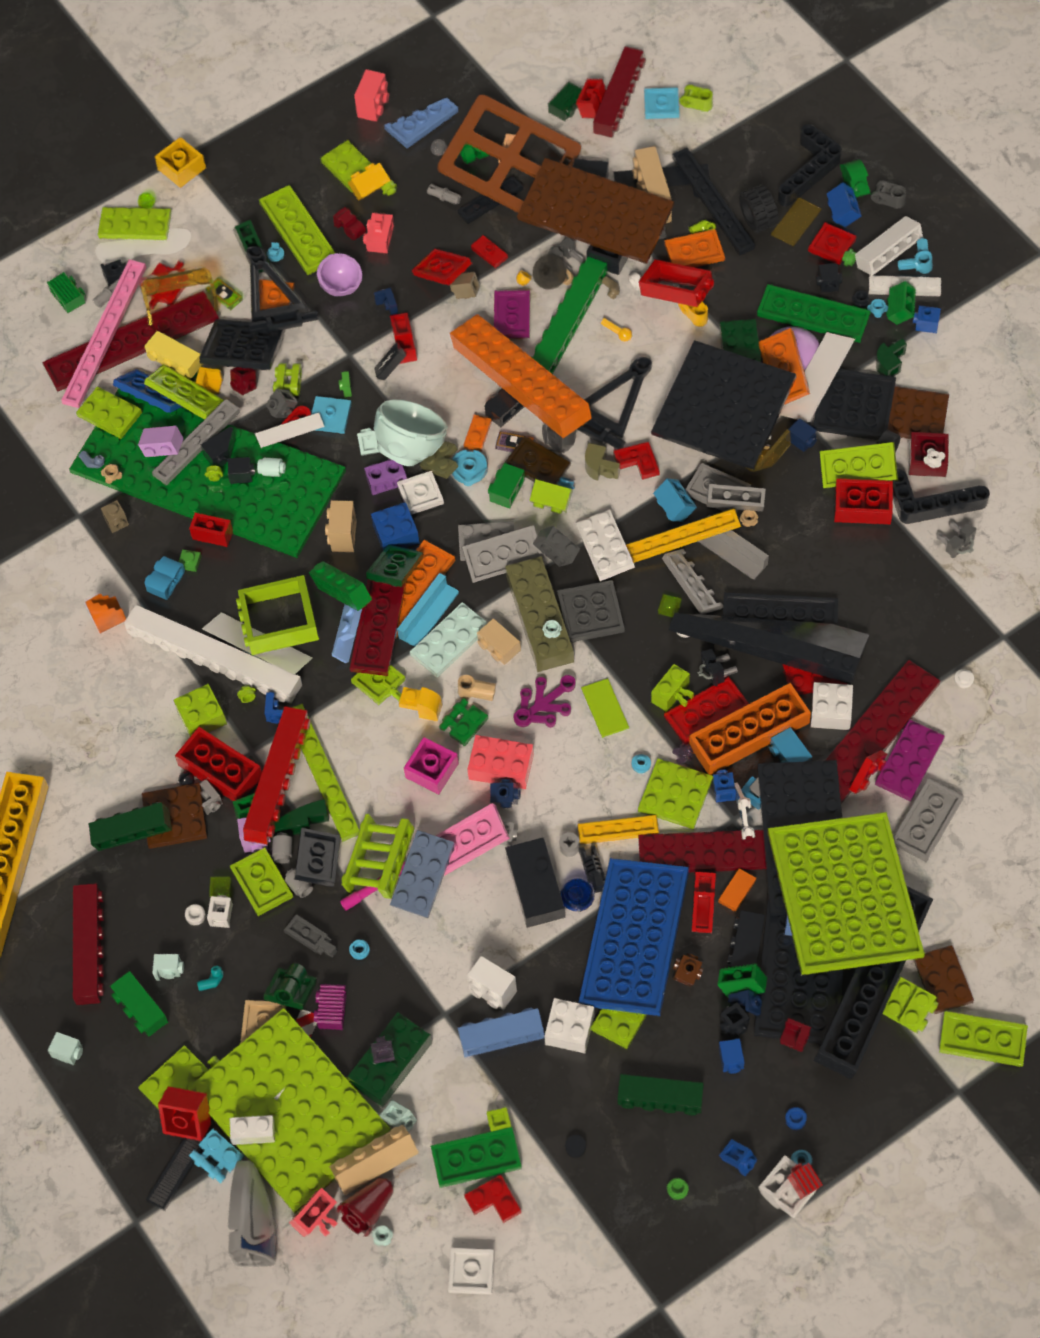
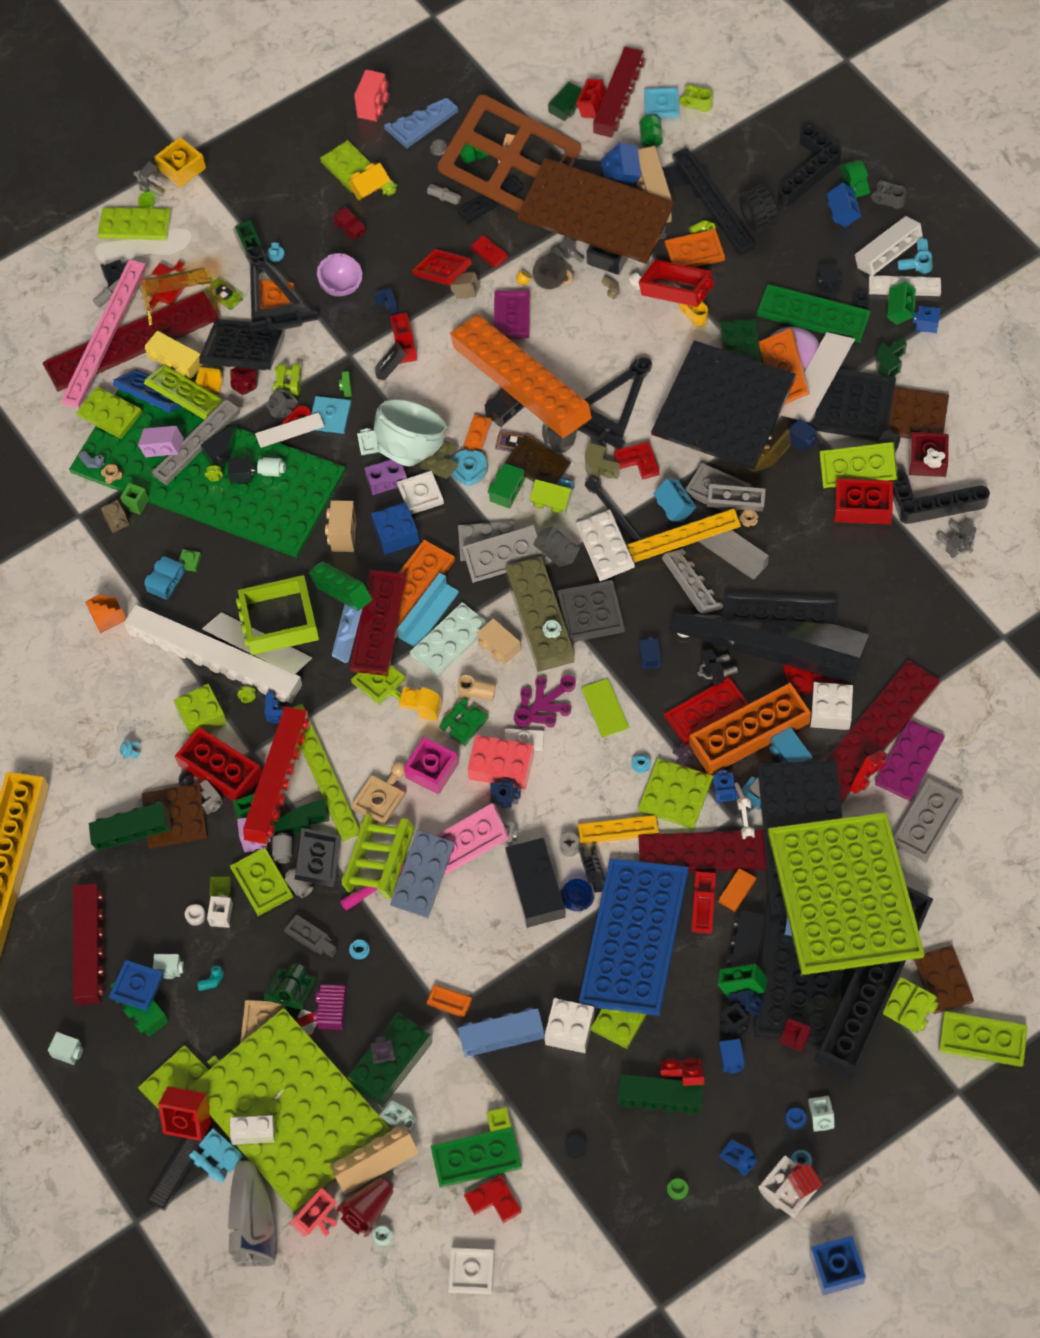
(66, 292): green brick -> none
(127, 751): none -> medium azure plate
(134, 498): none -> bright green brick
(136, 985): none -> blue plate
(148, 179): none -> piece
(211, 529): red brick -> none
(297, 228): lime plate -> none
(377, 788): none -> tan plate
(379, 232): coral brick -> none
(394, 565): dark green plate -> none
(449, 1001): none -> orange tile
(491, 983): white brick -> none
(526, 736): none -> white plate
(570, 314): green brick -> none
(594, 485): none -> black piece
(622, 164): none -> blue brick
(623, 333): yellow bar -> none
(650, 653): none -> dark blue brick
(651, 131): none -> green wheel
(669, 605): clear neon green plate -> none
(672, 688): lime brick -> none
(684, 976): reddish brown brick -> none
(688, 1069): none -> red plate
(796, 221): clear yellow piece -> none
(821, 1113): none -> light aqua bracket
(832, 243): red plate -> none
(837, 1265): none -> blue brick
(849, 258): bright green plate -> none
(877, 303): medium azure plate -> none
(964, 678): white plate -> none

